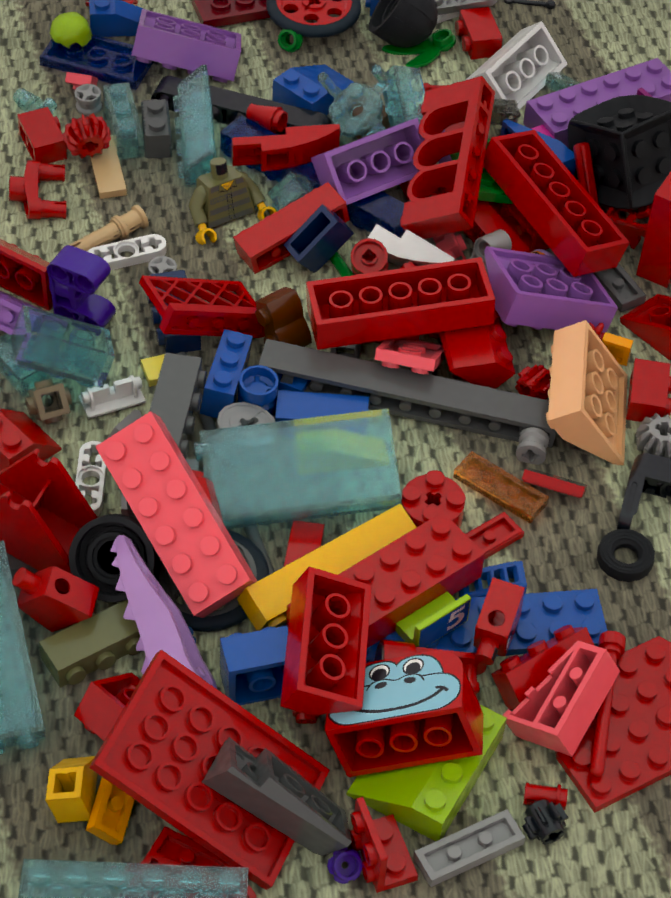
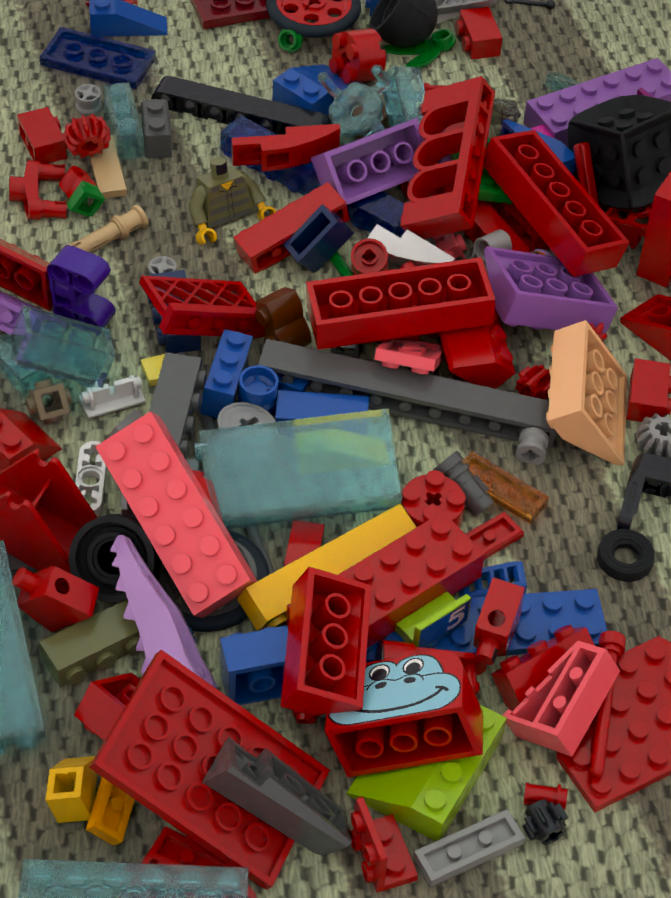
(28, 102): clear light blue arm -> none
(70, 29): lime hair -> none
(78, 188): none -> leg
(79, 79): coral plate -> none
(131, 245): white beam -> none
(187, 45): medium lavender slope -> none
(194, 125): clear light blue slope -> none
(269, 117): red cone -> none
(289, 189): clear light blue brick -> none
(353, 869): dark purple plate -> none
(356, 54): none -> red brick
(473, 487): none -> dark grey axle
(522, 65): white slope -> none
(554, 482): red tile -> none
(618, 347): light orange plate -> none
(621, 288): dark grey plate -> none

